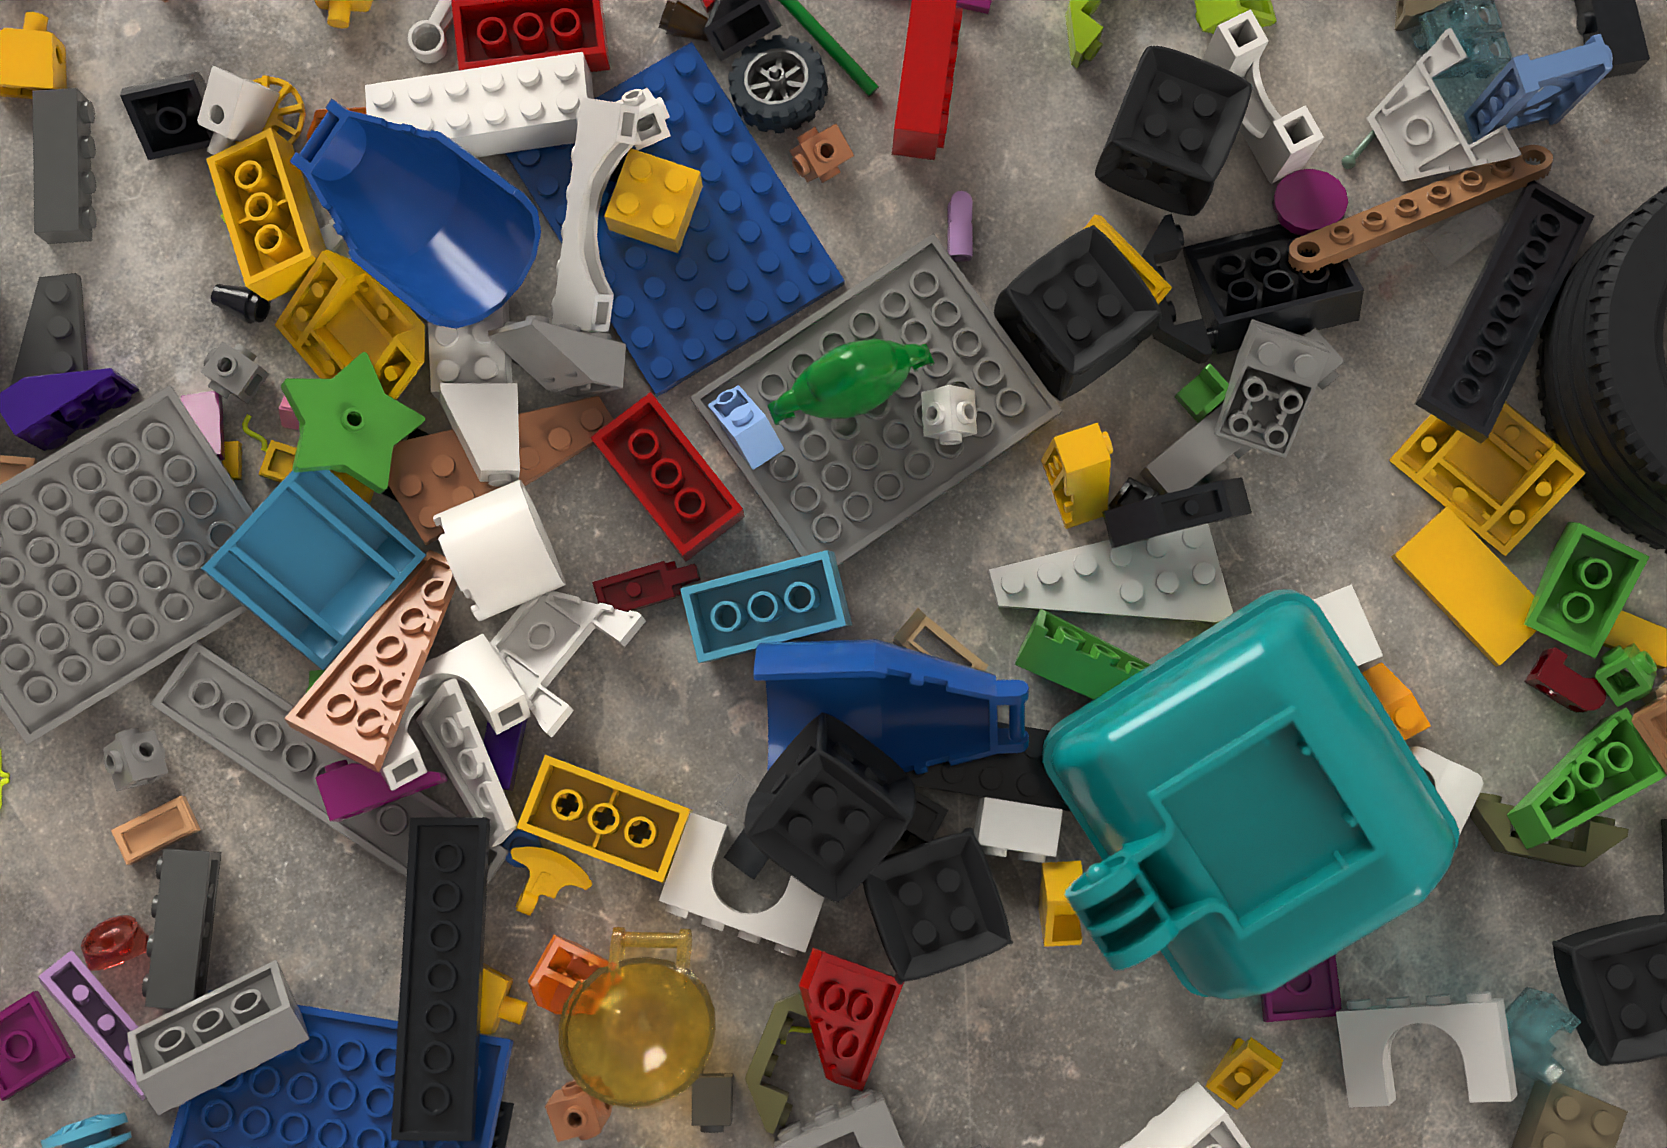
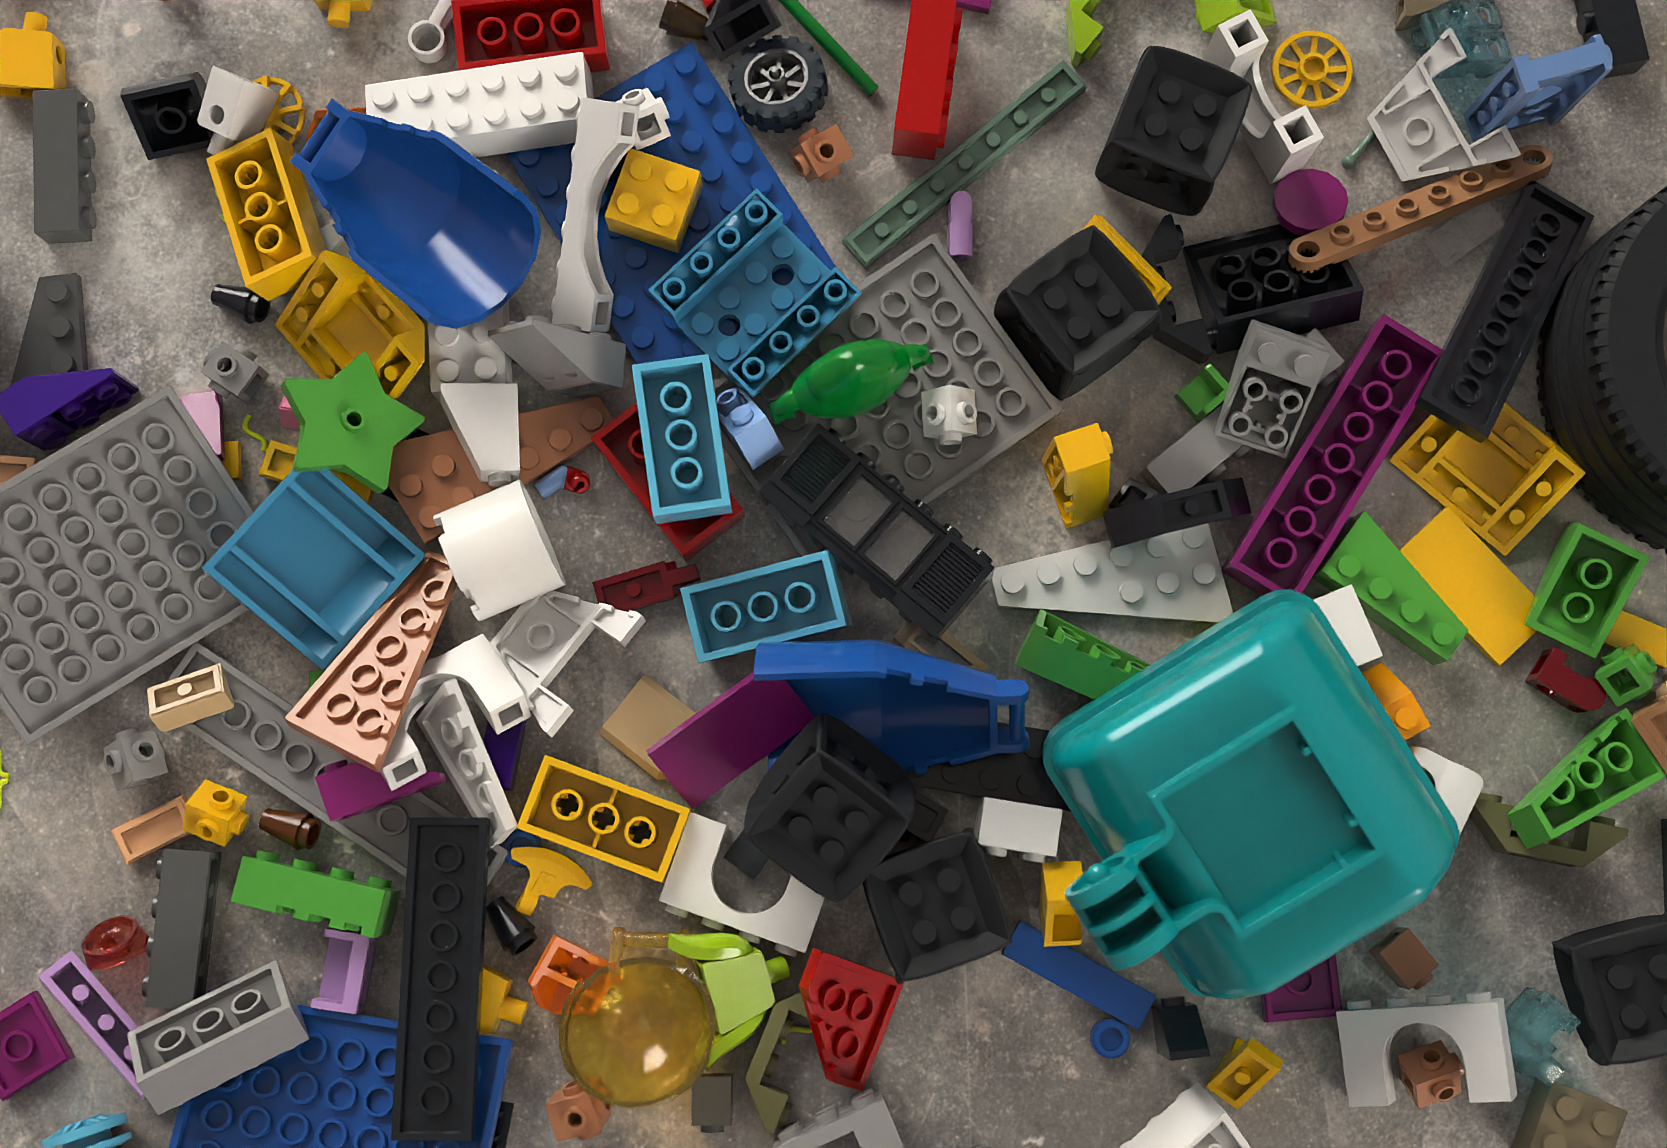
(189, 698): none -> tan slope
(215, 813): none -> yellow brick
(291, 827): none -> reddish brown cone
(317, 894): none -> bright green wedge
(346, 972): none -> lavender panel
(510, 926): none -> black cone
(564, 478): none -> arm
(643, 720): none -> tan tile
(681, 439): none -> medium azure brick
(729, 736): none -> magenta tile
(733, 279): none -> dark azure slope
(736, 982): none -> lime torso
(878, 531): none -> black window
(964, 164): none -> sand green tile
(1080, 976): none -> blue tile
(1110, 1038): none -> blue tile
(1179, 1029): none -> black slope
(1311, 70): none -> yellow wheel
(1334, 460): none -> magenta brick
(1391, 590): none -> bright green wedge
(1404, 959): none -> nougat brick
(1430, 1073): none -> nougat brick

